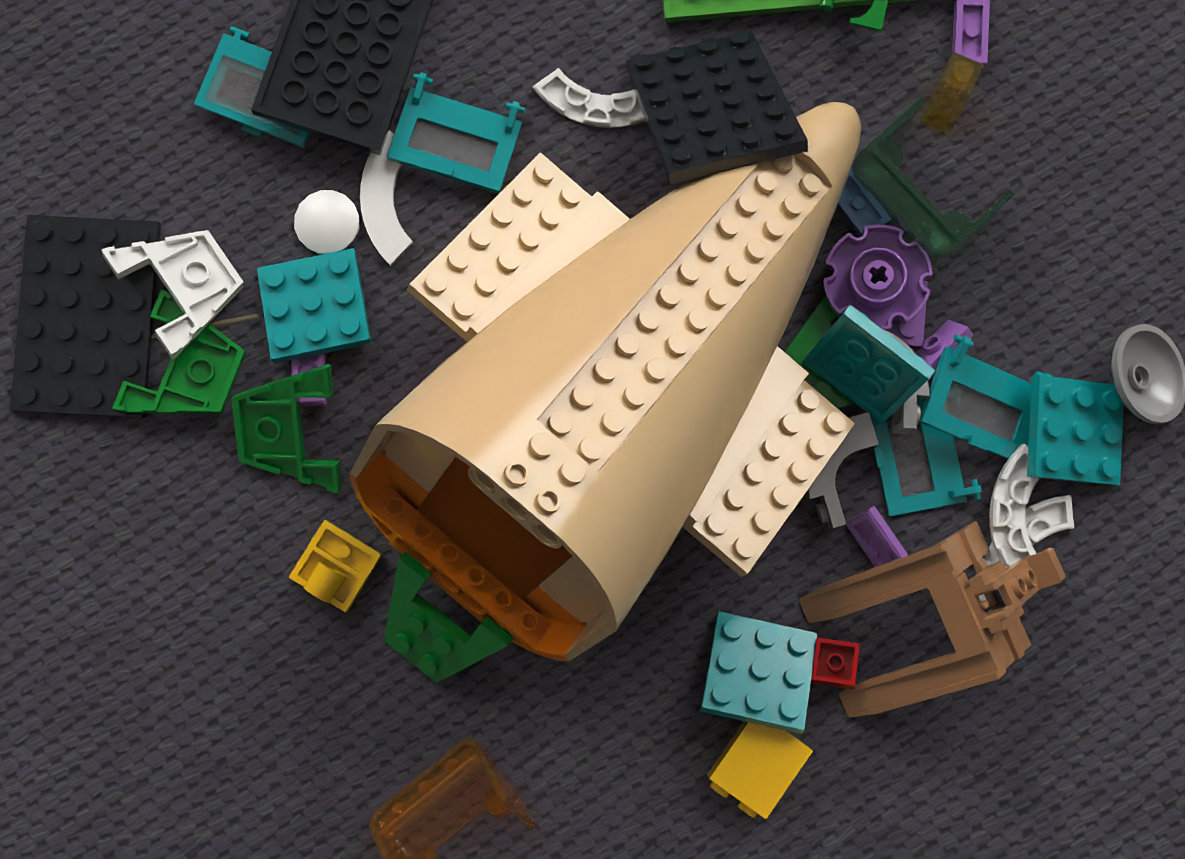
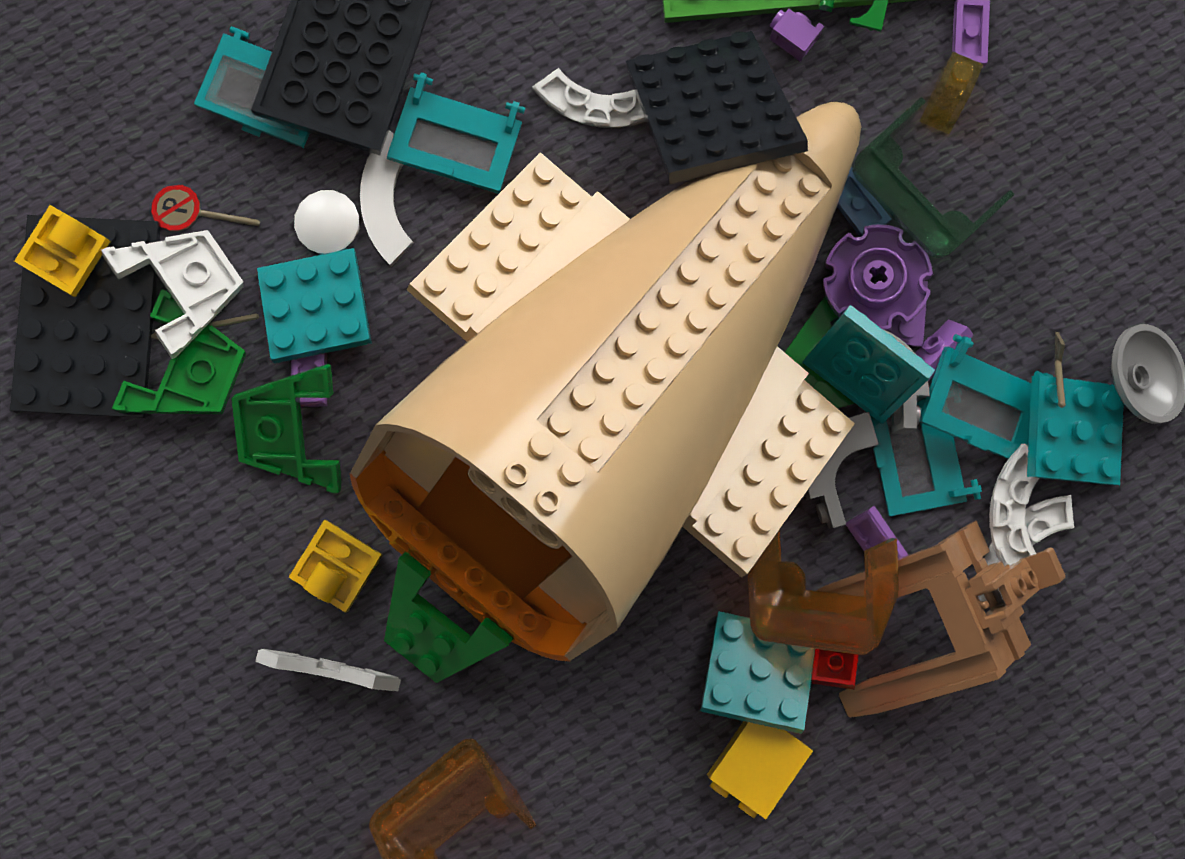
(62, 250): none -> yellow plate
(179, 208): none -> piece
(328, 668): none -> white tile
(794, 33): none -> medium lavender brick
(817, 619): none -> clear orange windscreen
(1059, 350): none -> dark tan piece

